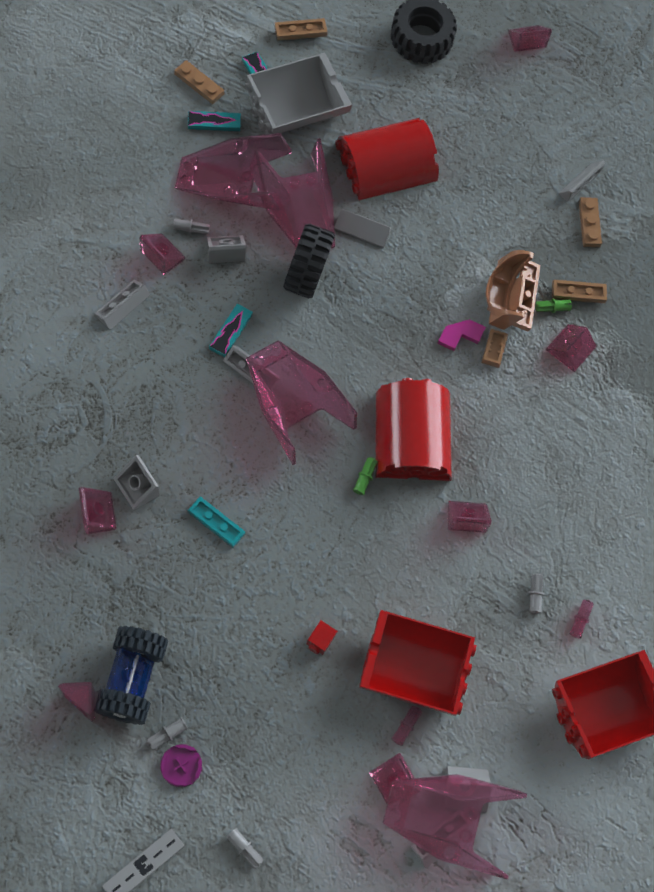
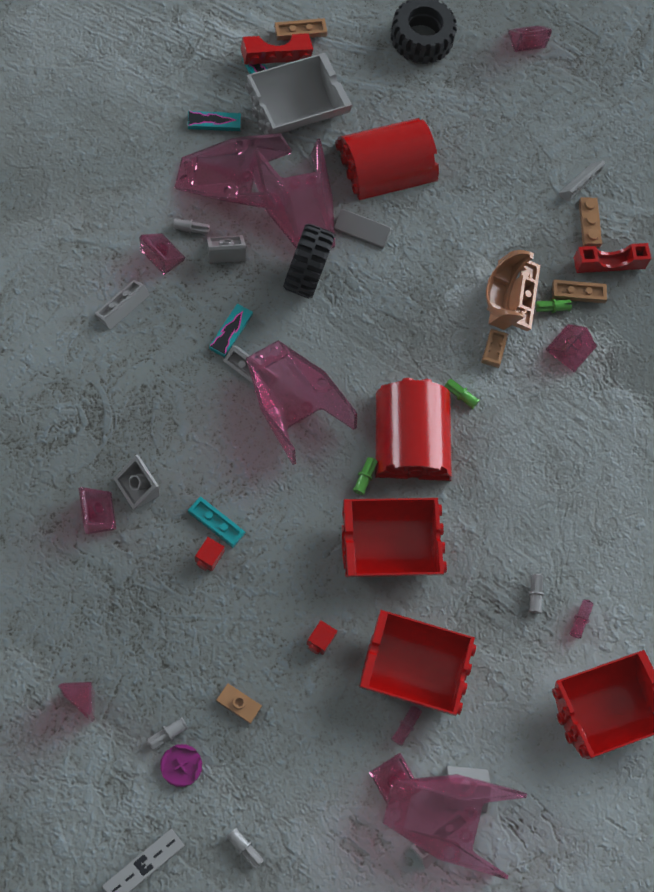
(130, 675): black plate -> none
(199, 82): medium nougat plate -> none
(209, 554): none -> red brick
(239, 703): none -> medium nougat plate
(257, 51): none -> red arch
(392, 537): none -> red cylinder
(461, 393): none -> bright green axle
(467, 329): dark pink tile -> none
(468, 516): clear pink slope -> none
(630, 258): none -> red arch

